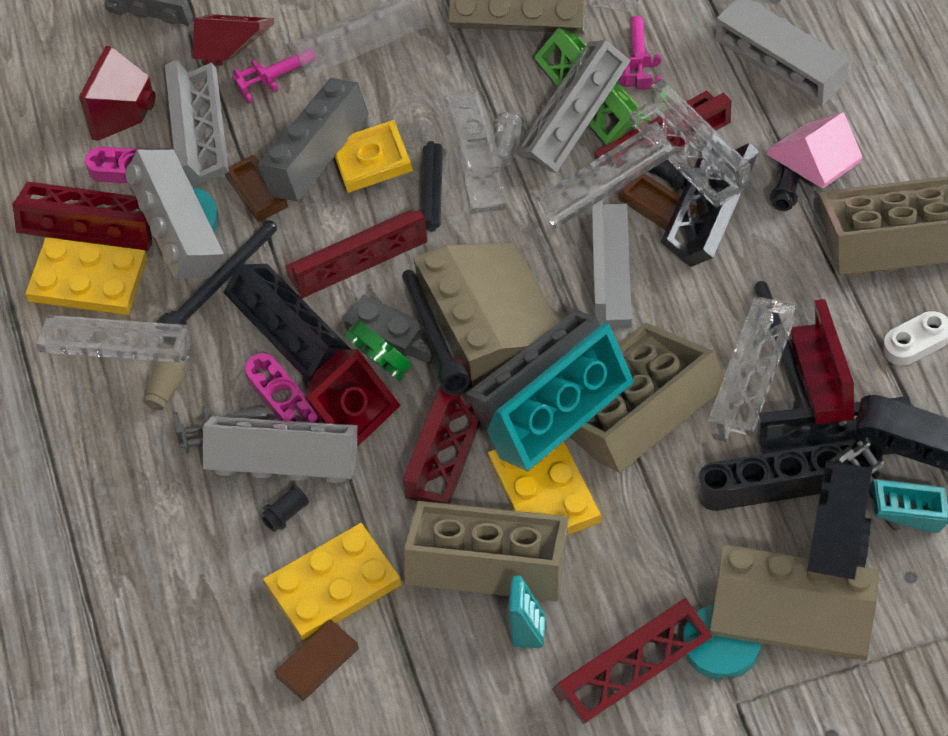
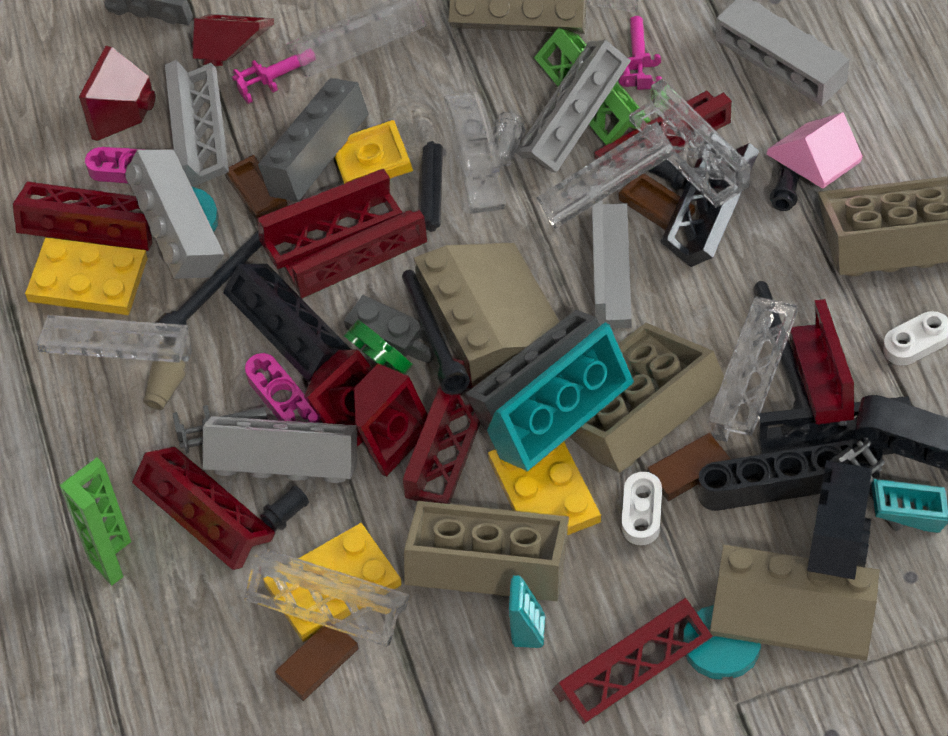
(89, 515): none -> bright green fence
(198, 507): none -> dark red fence
(323, 214): none -> dark red fence
(330, 583): none -> clear fence
(388, 416): none -> dark red slope
(642, 511): none -> white plate
(682, 468): none -> reddish brown tile

